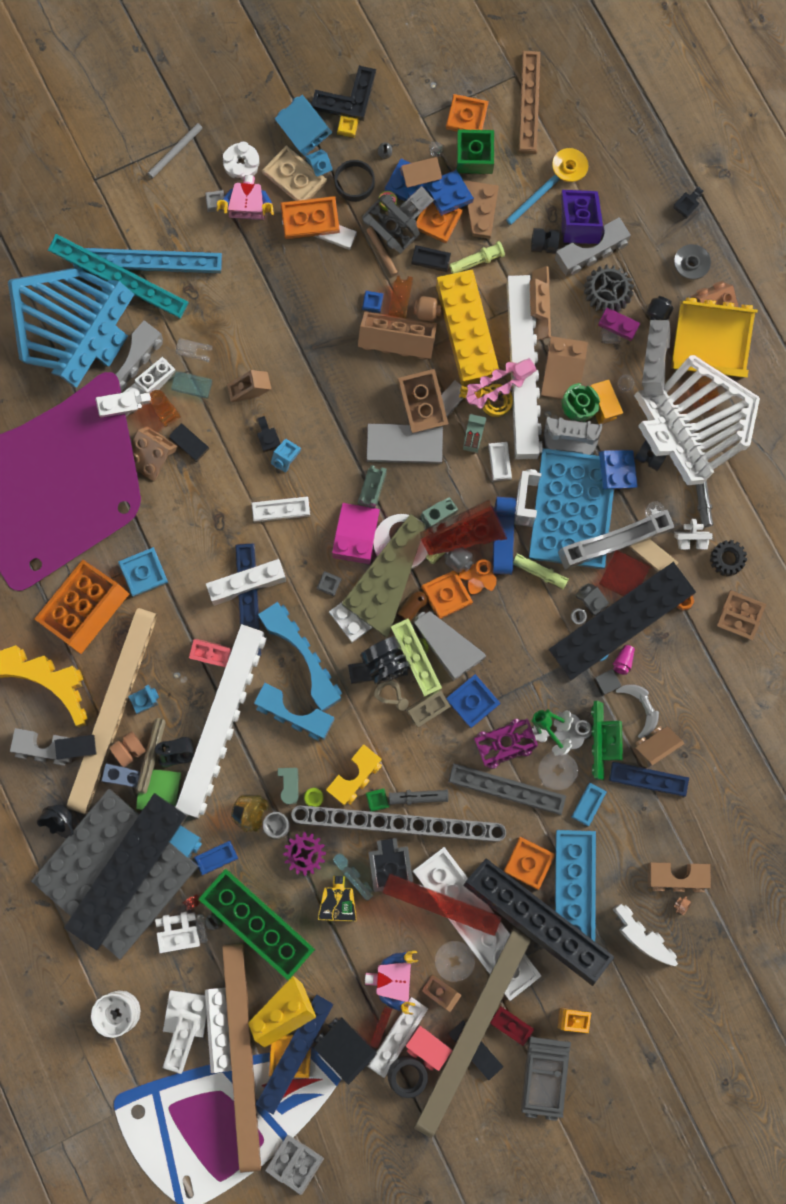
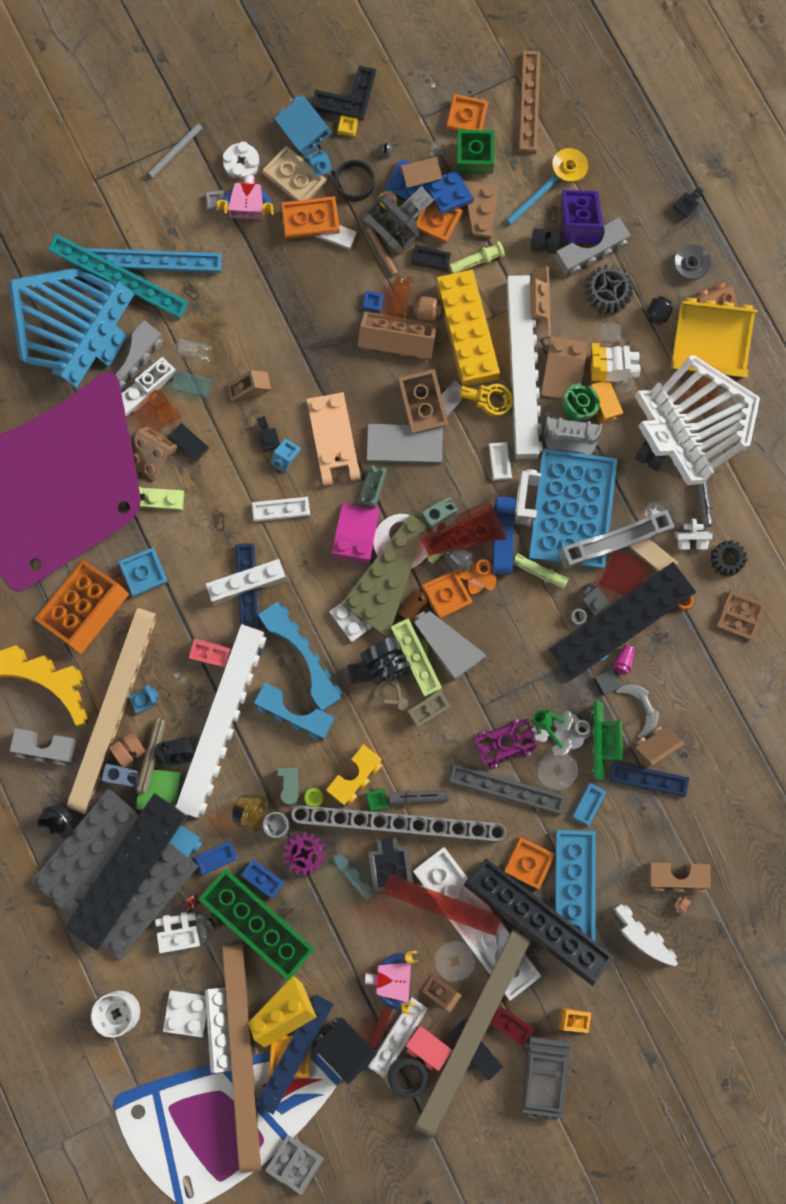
(75, 747): black tile -> none
(121, 403): white hinge -> none
(162, 499): none -> yellowish green plate
(181, 1042): white tile -> none
(262, 879): none -> blue plate
(329, 583): dark grey tile -> none
(332, 436): none -> light nougat hinge
(338, 902): black torso -> none
(473, 701): blue plate -> none
(474, 433): sand green leg -> none
(520, 372): bright pink sword -> none
(613, 363): none -> white hips
(618, 469): blue plate -> none
(619, 324): magenta plate -> none
(654, 366): light grey arch -> none

